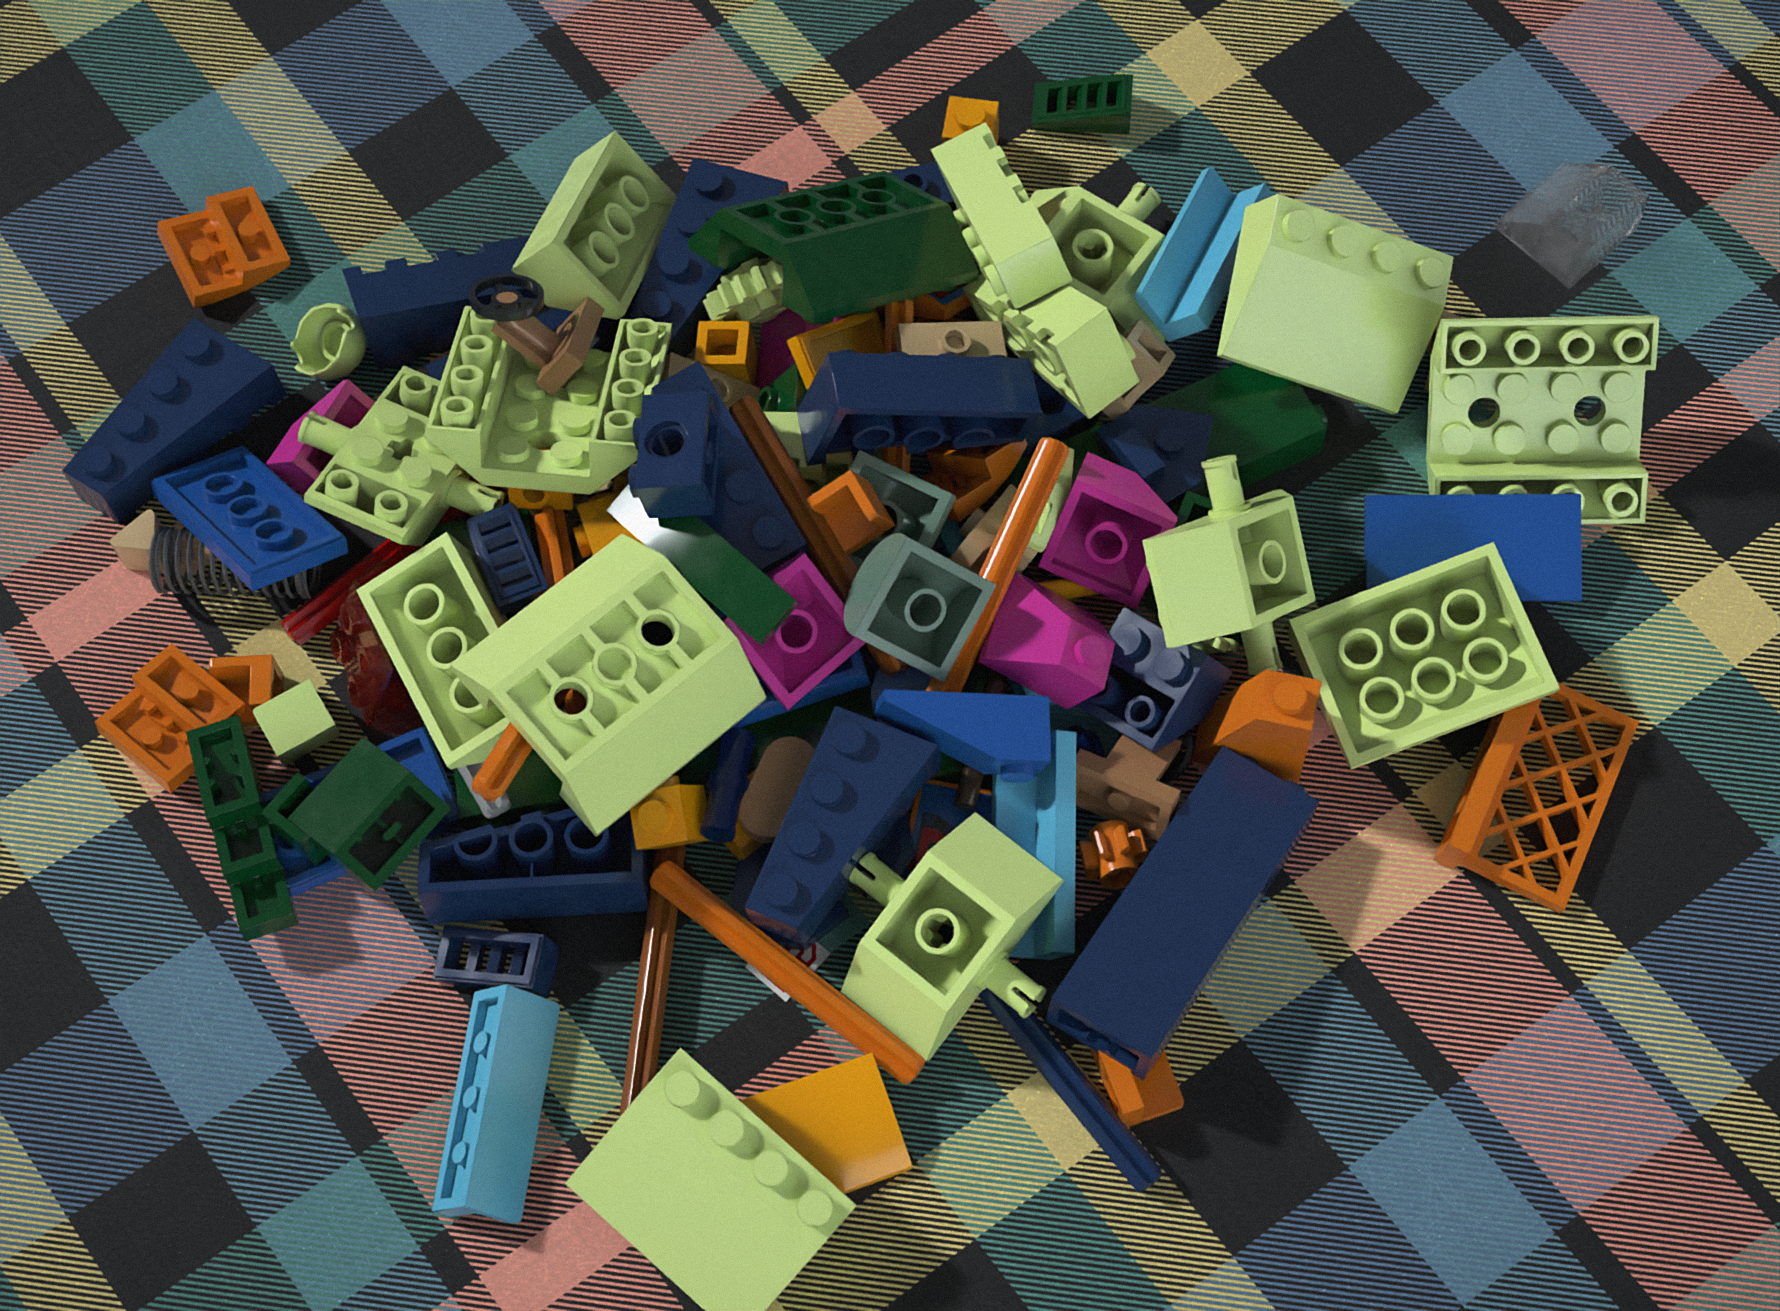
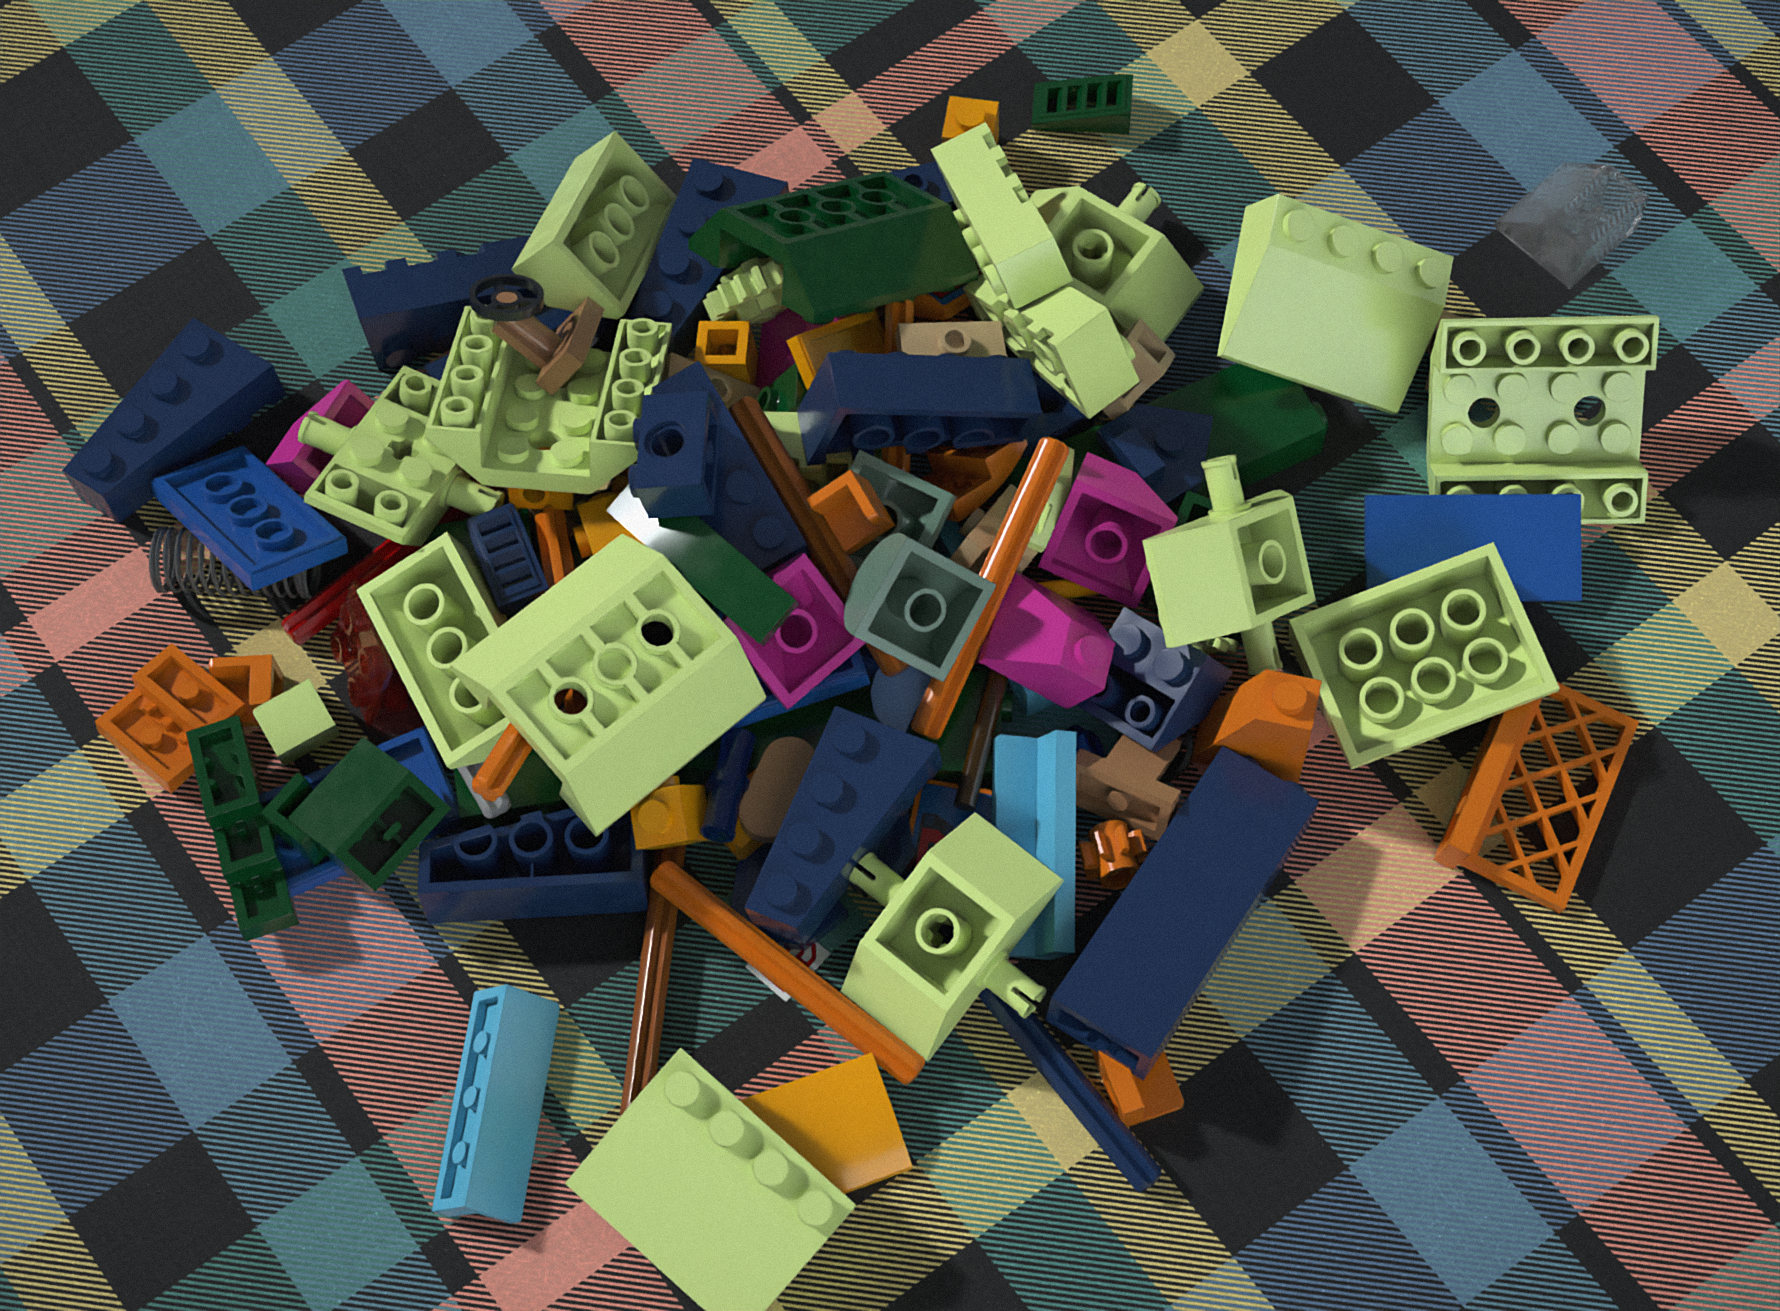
(134, 542): tan slope -> none
(223, 247): orange slope -> none
(329, 342): yellowish green hair -> none
(530, 968): dark blue slope -> none
(981, 730): blue slope -> none
(1196, 257): medium azure panel -> none

